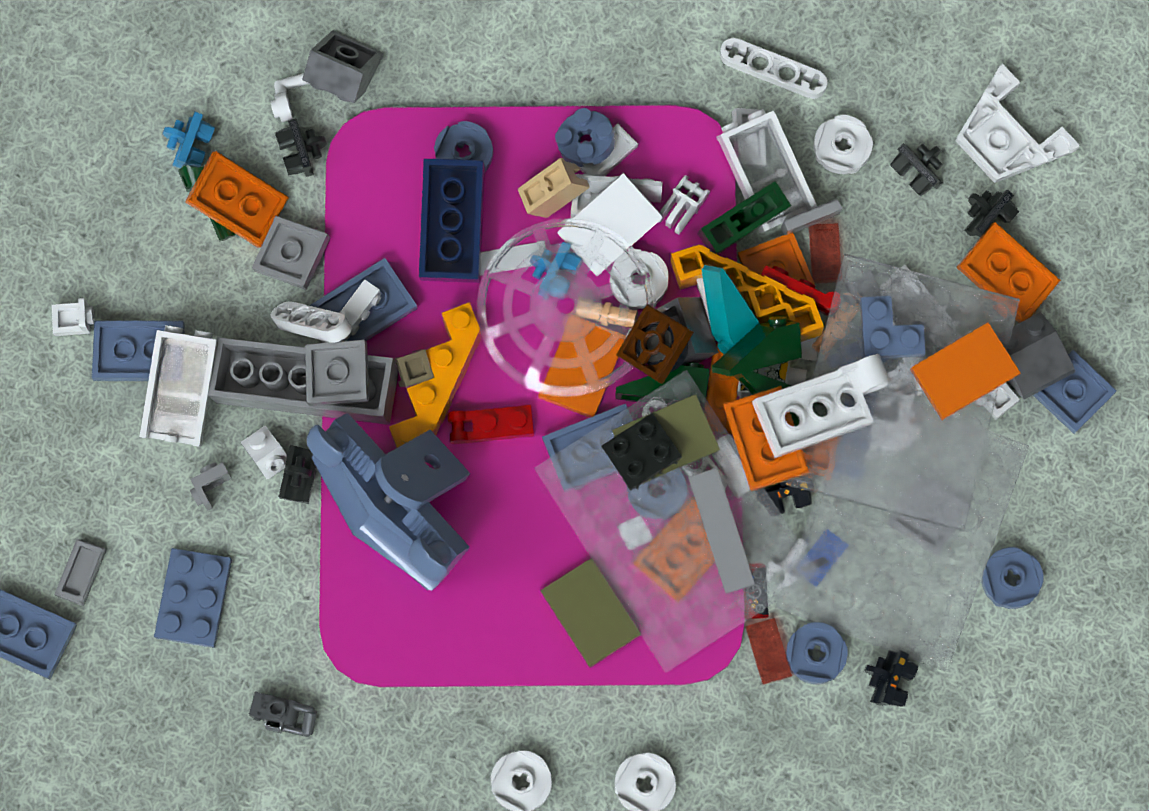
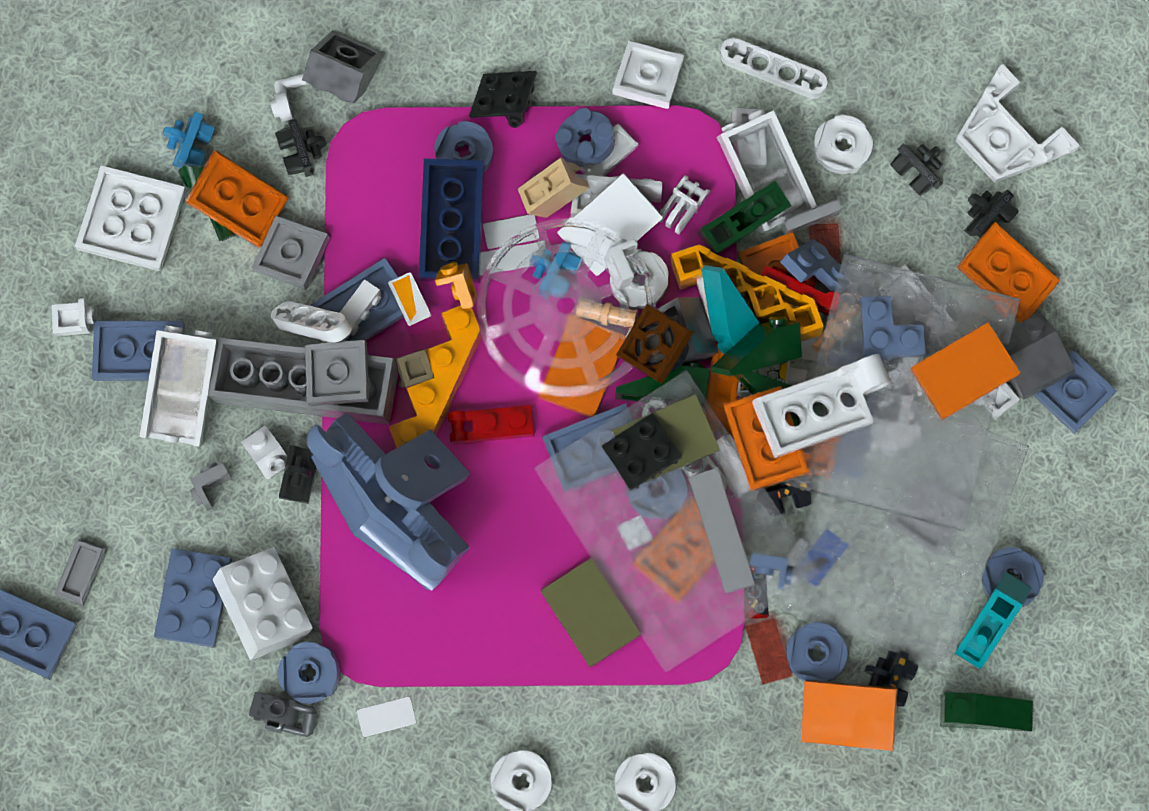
(130, 218): none -> white plate
(262, 603): none -> white brick
(297, 660): none -> sand blue plate
(386, 716): none -> white sticker
(409, 299): none -> sticker
(462, 286): none -> light orange bracket
(501, 231): none -> white sticker
(504, 95): none -> pearl dark grey hinge
(617, 263): none -> white bracket
(648, 74): none -> white plate
(767, 564): none -> sand blue bracket
(812, 260): none -> sand blue plate
(849, 715): none -> orange tile
(985, 712): none -> dark green slope
(993, 620): none -> teal slope

